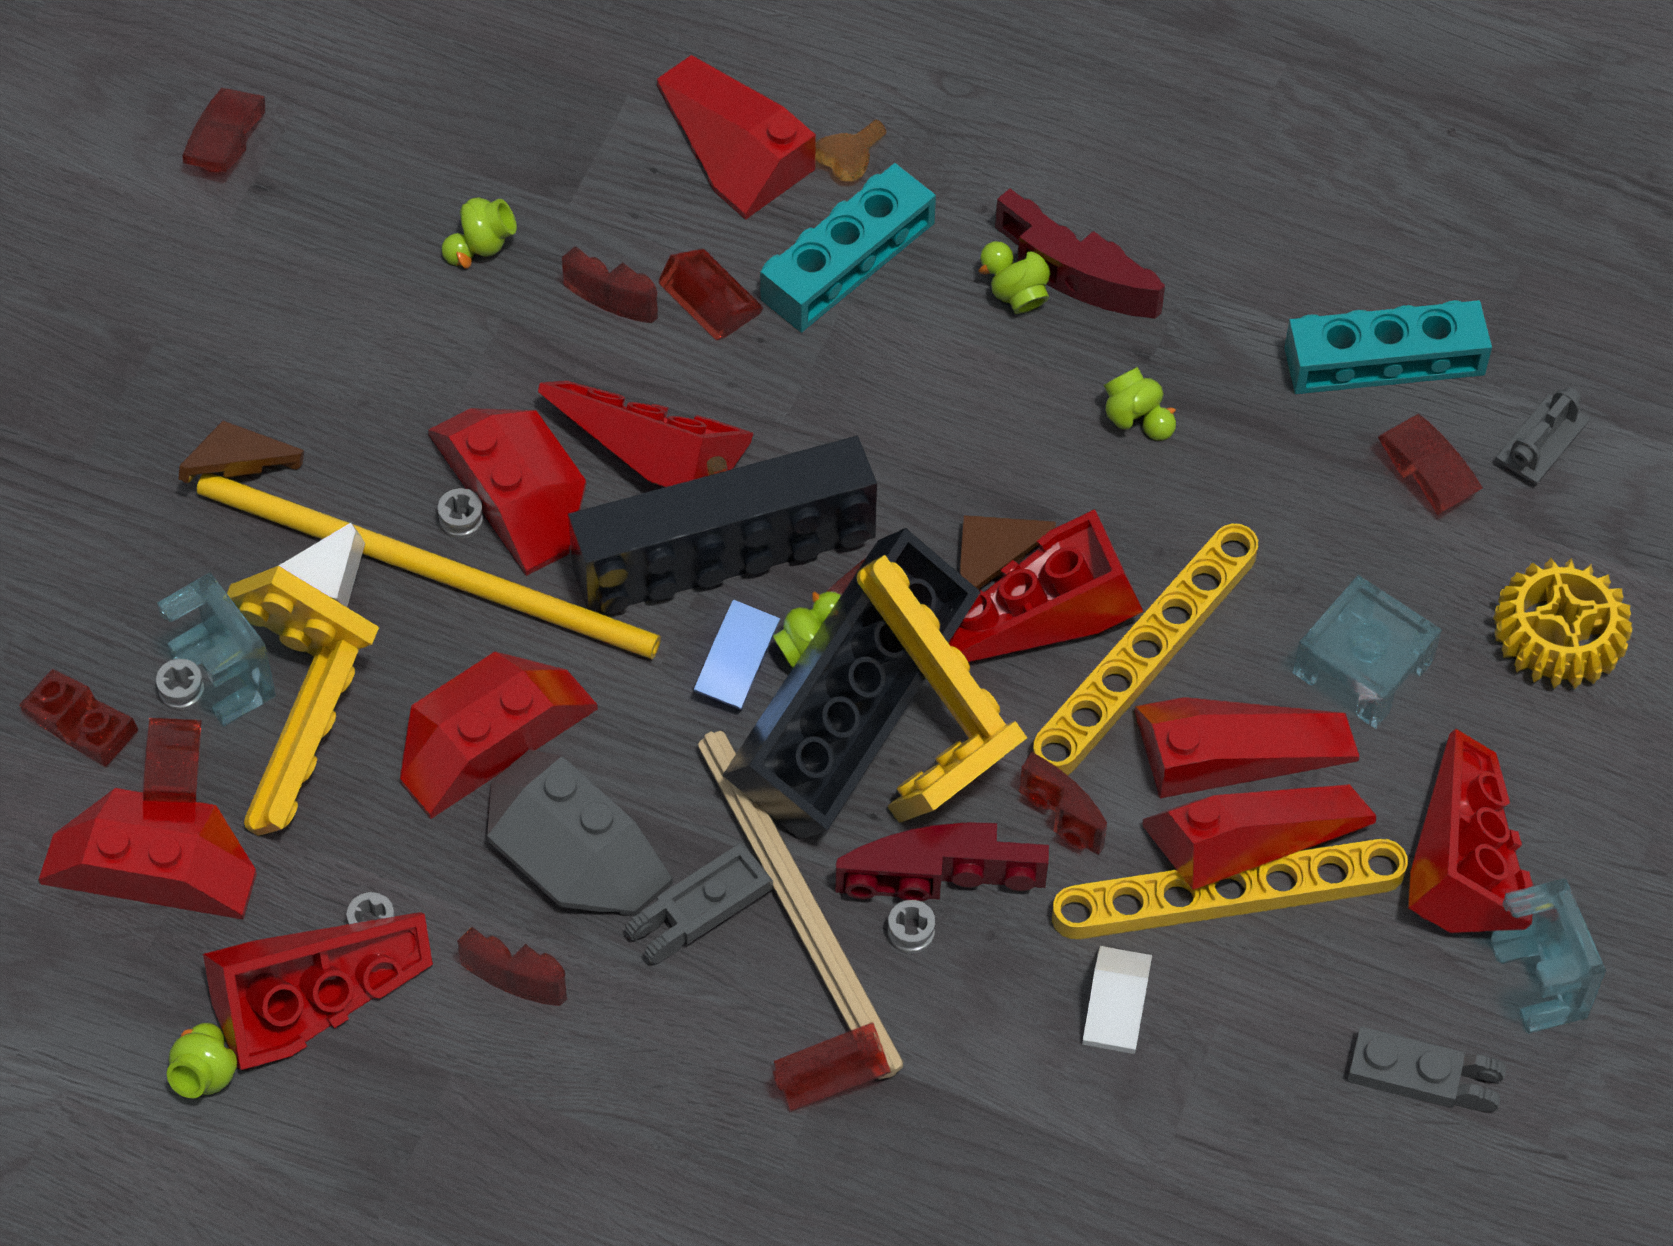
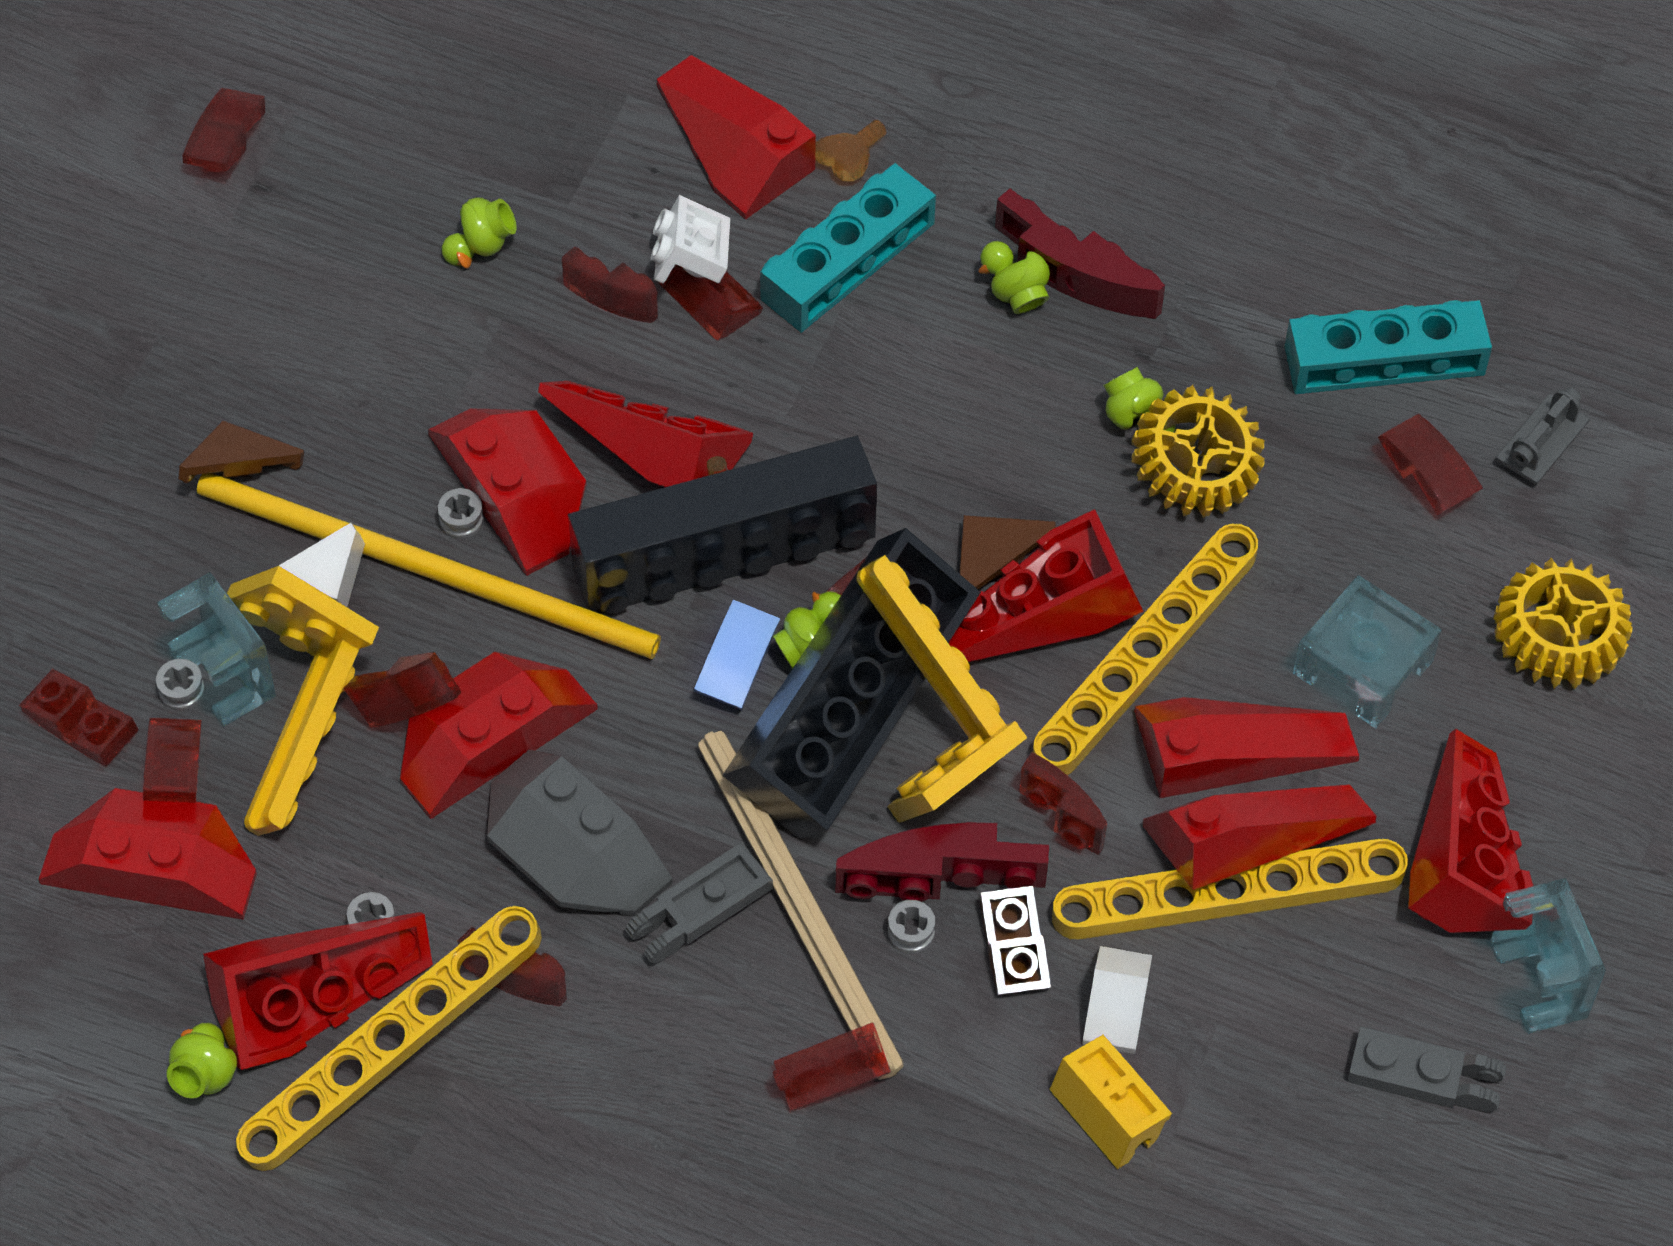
(380, 1063): none -> yellow beam
(403, 691): none -> clear red slope
(692, 239): none -> white bracket
(1014, 941): none -> slope
(1109, 1100): none -> yellow hinge
(1234, 452): none -> yellow gear

